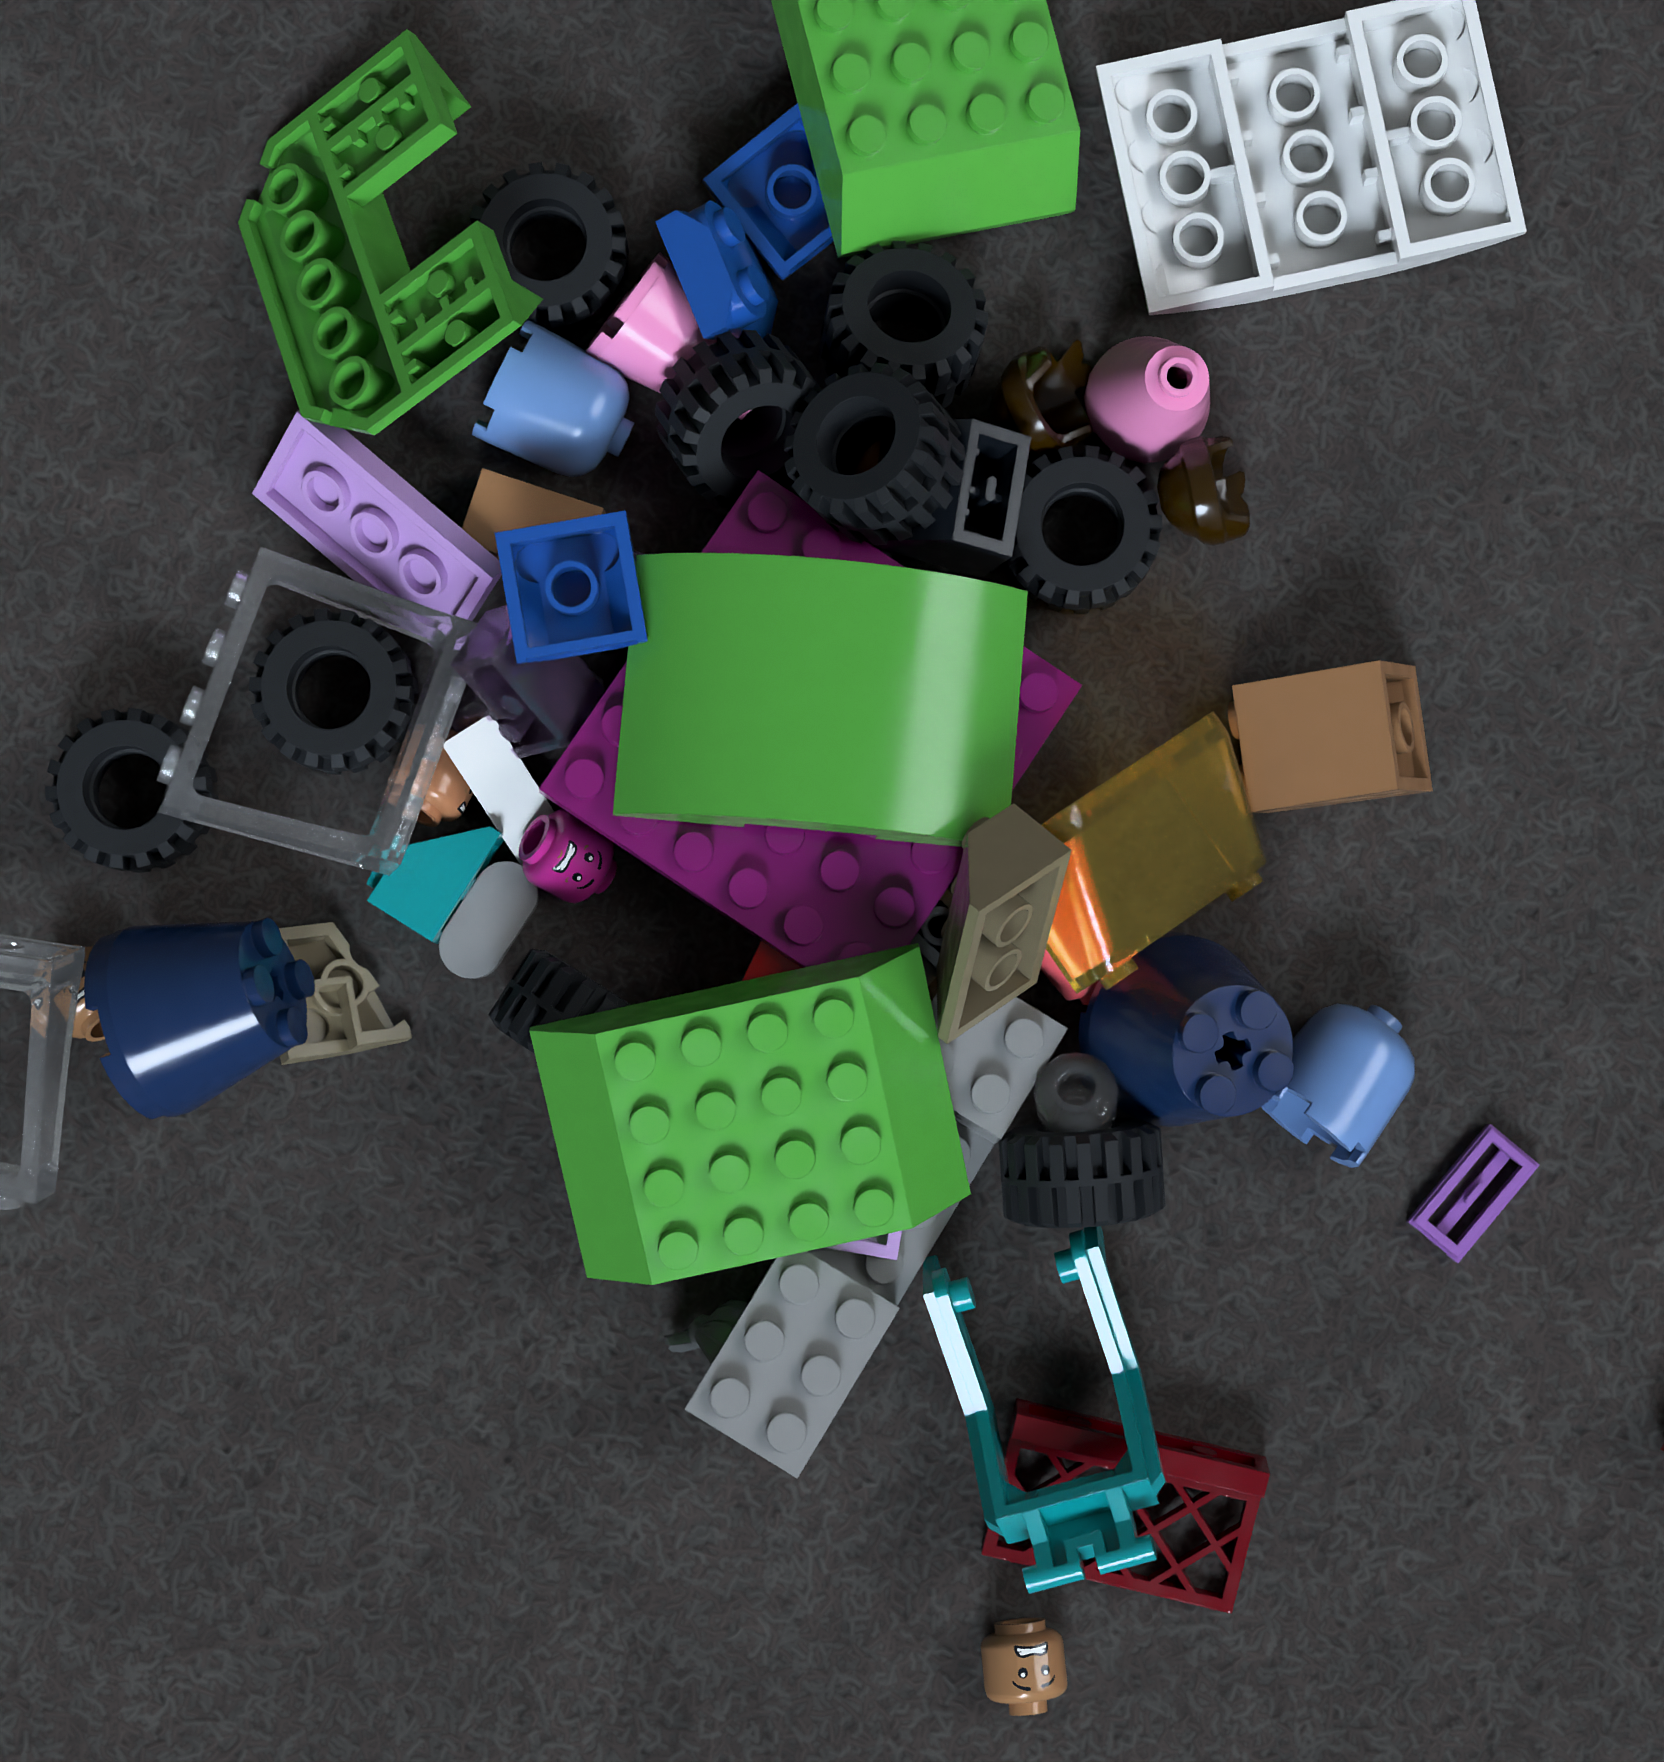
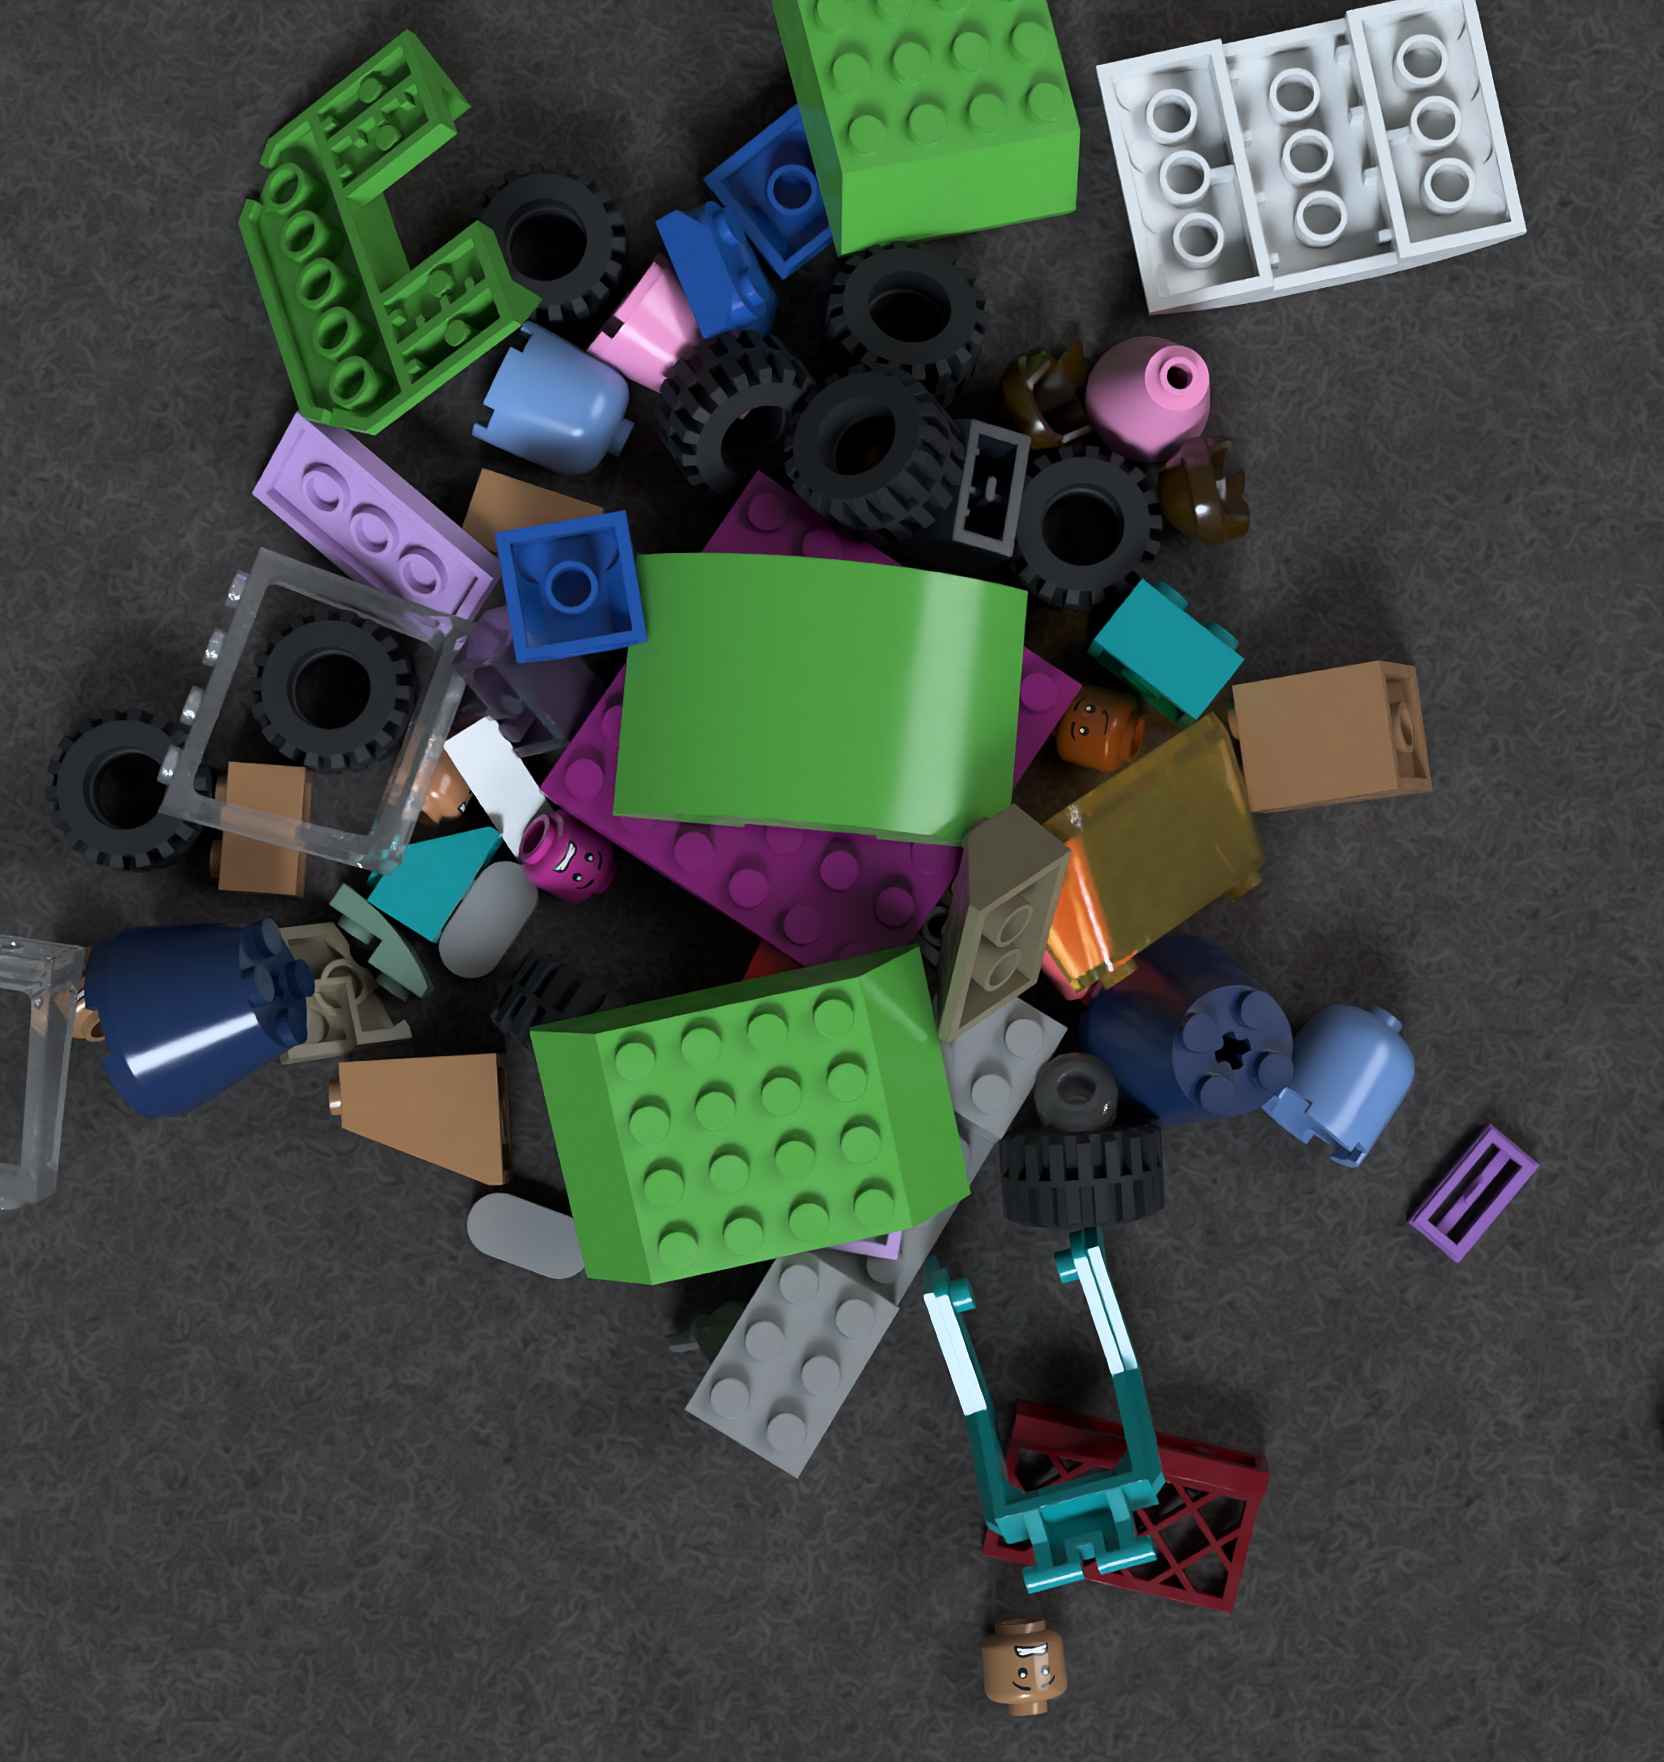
(252, 864): none -> medium nougat brick
(395, 957): none -> sand green slope
(432, 1108): none -> medium nougat slope
(526, 1235): none -> light grey tile
(1100, 728): none -> dark orange head
(1166, 653): none -> teal brick

